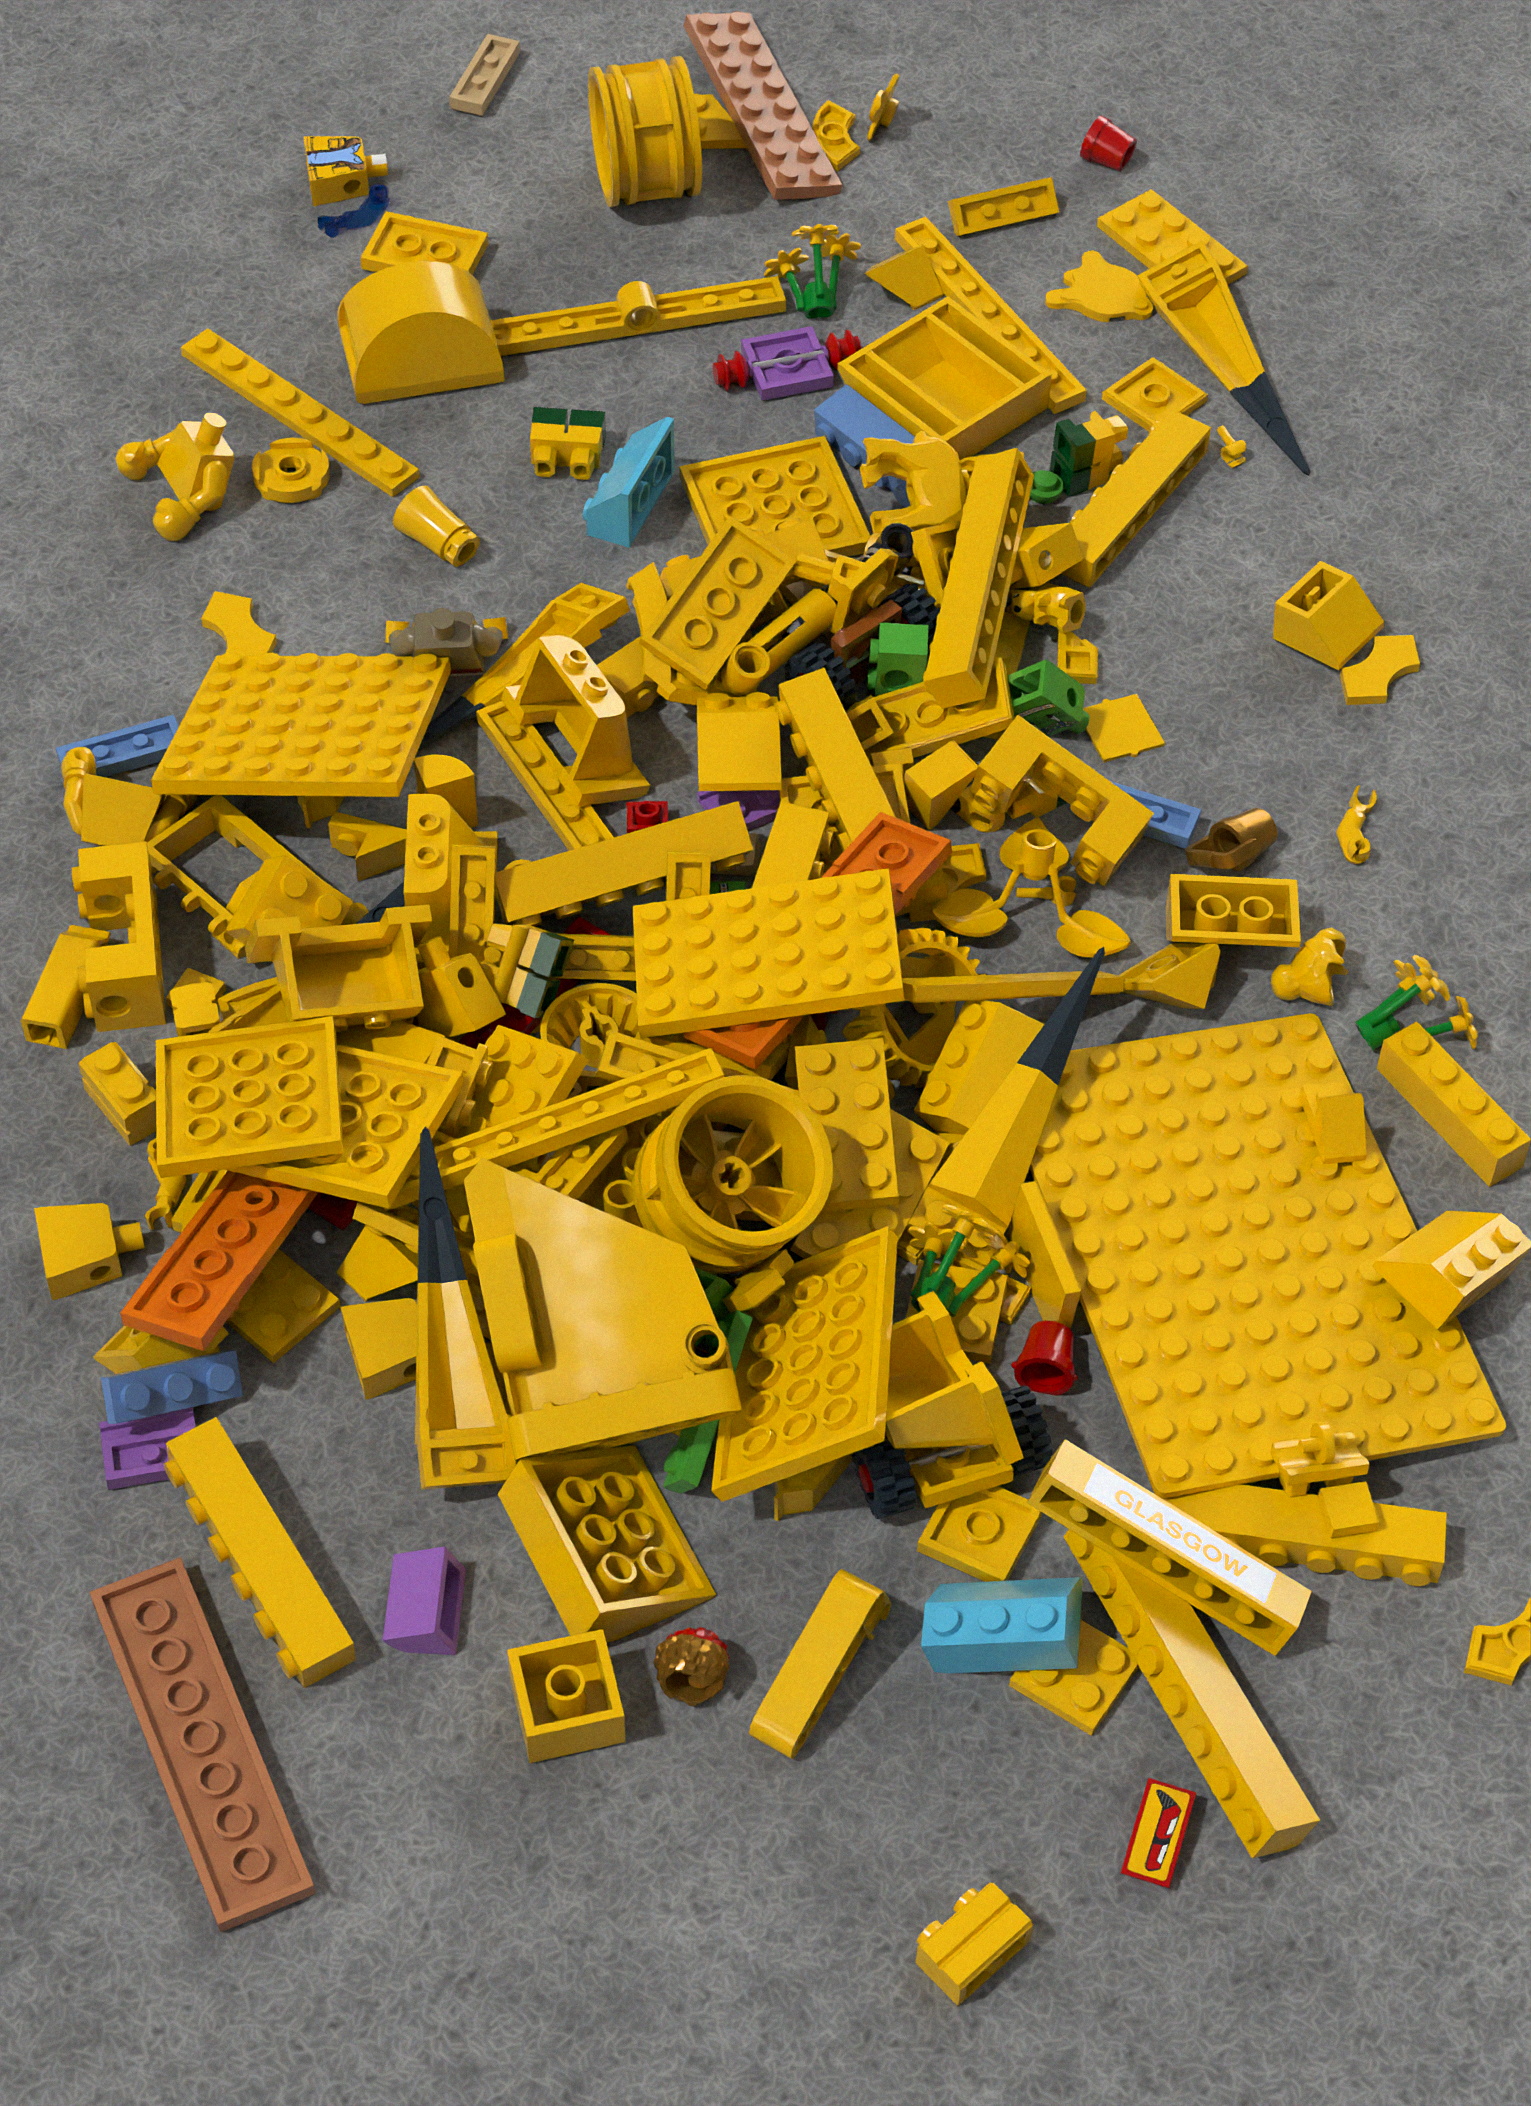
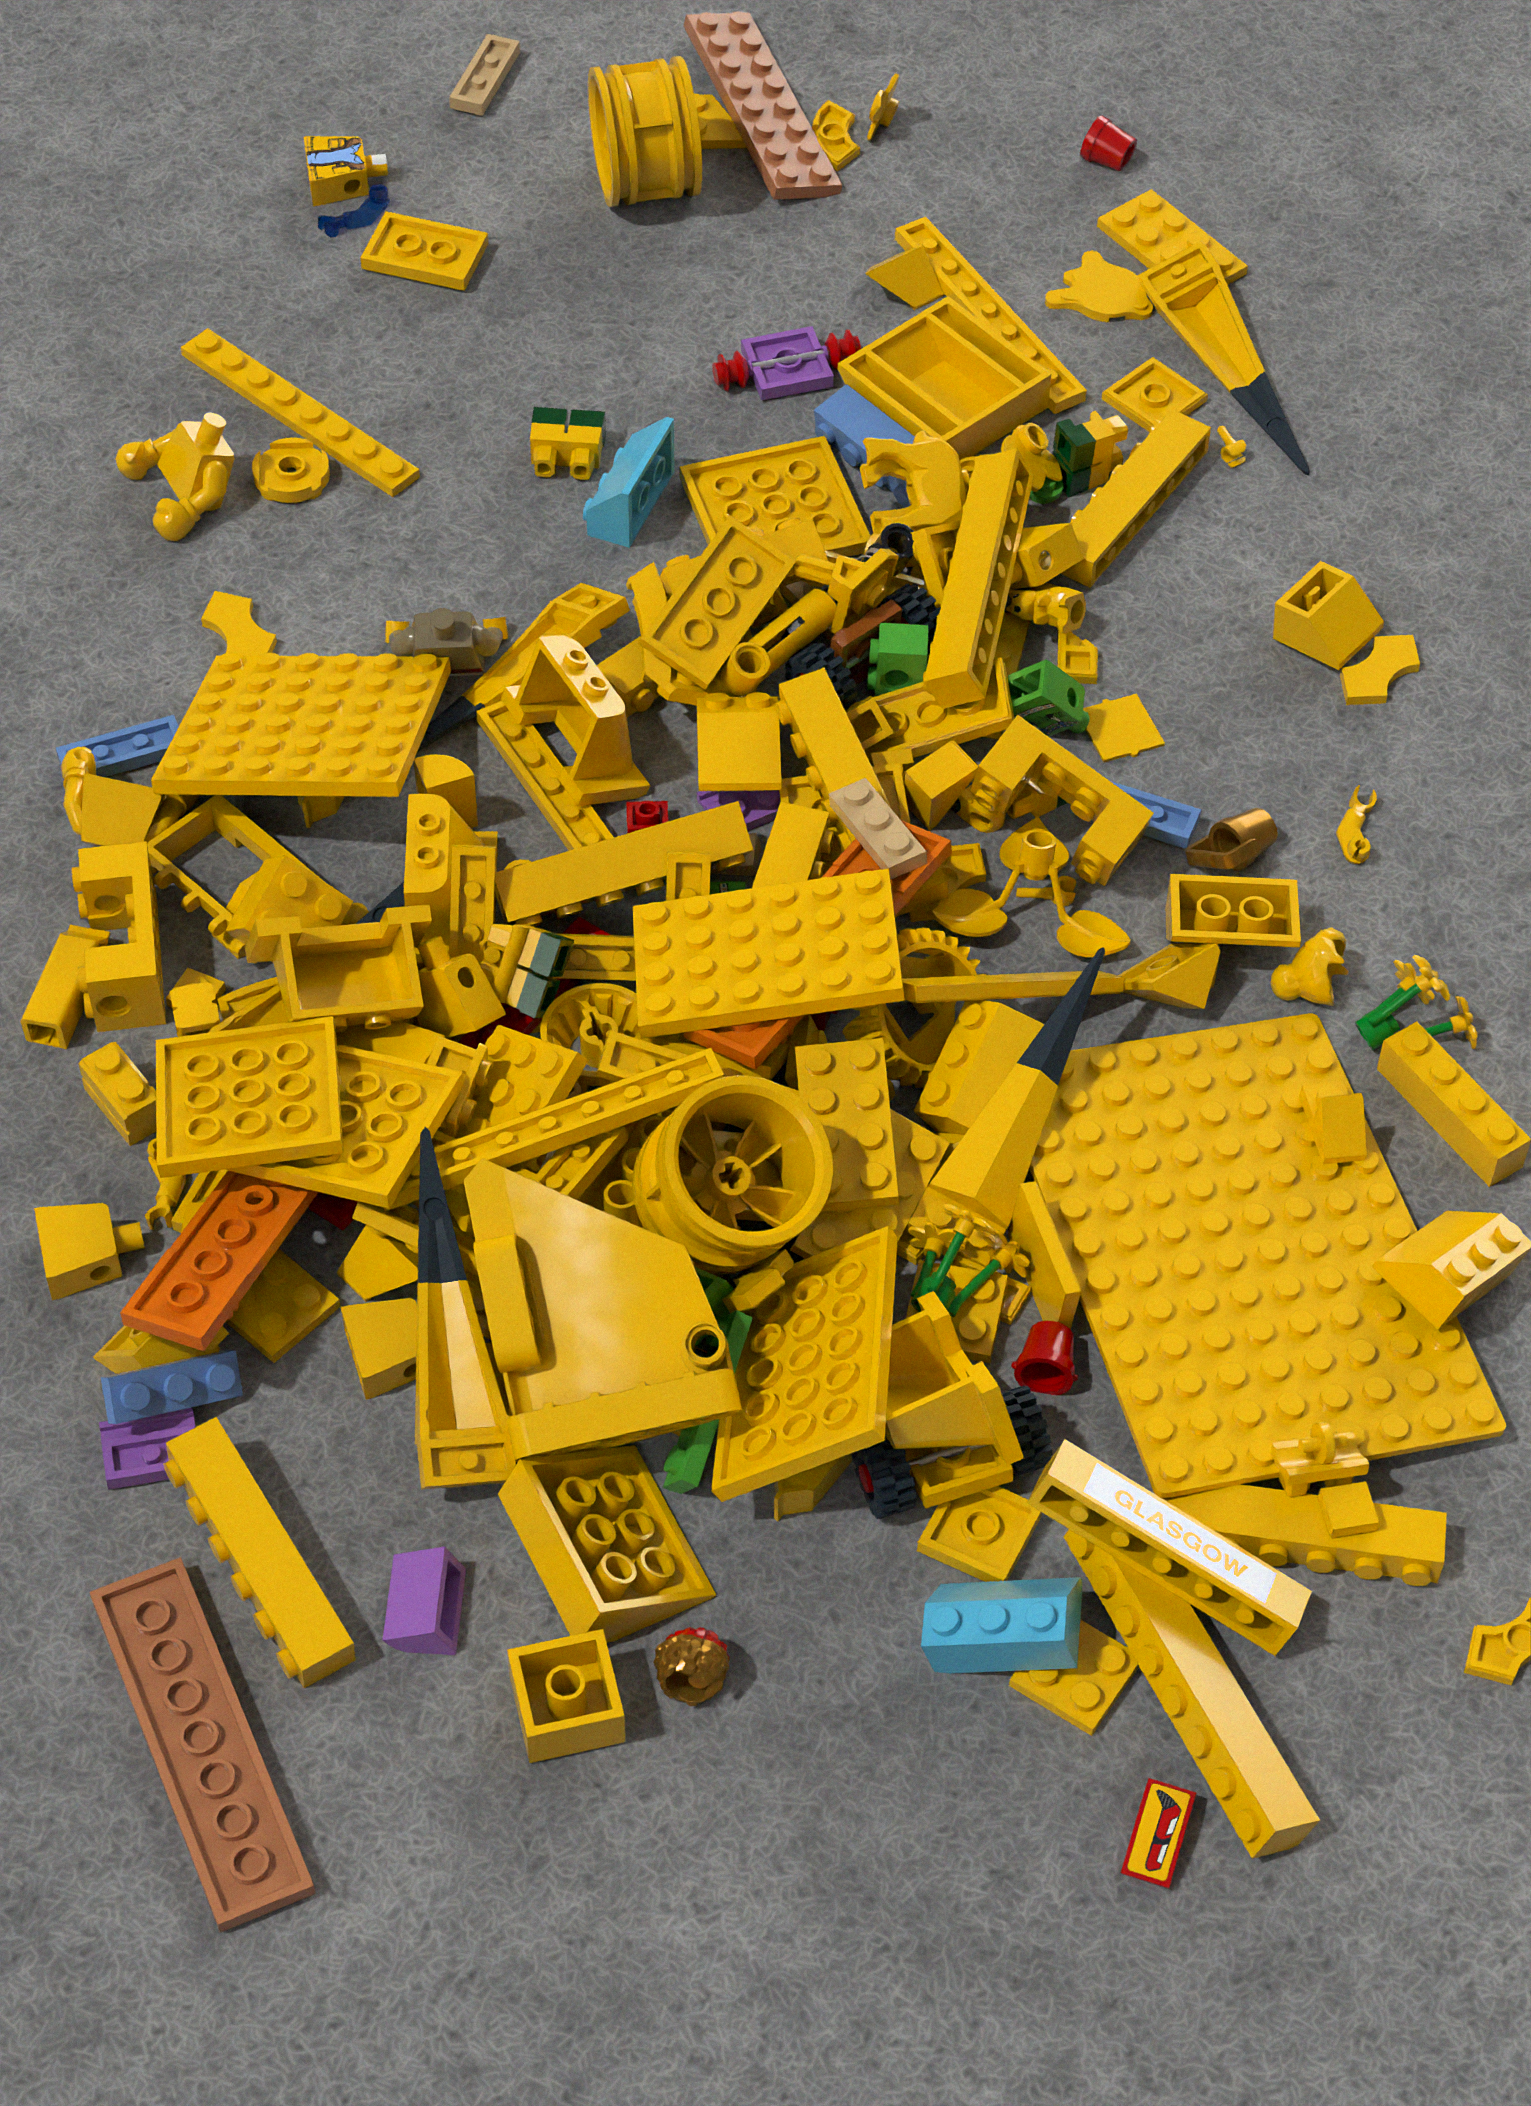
(375, 844): yellow slope -> none
(431, 332): yellow plate -> none
(435, 526): yellow plant -> none
(817, 298): plant -> none
(818, 1662): yellow beam -> none
(878, 828): none -> tan plate
(973, 1941): yellow brick -> none
(1003, 206): yellow plate -> none
(1032, 445): none -> yellow plate

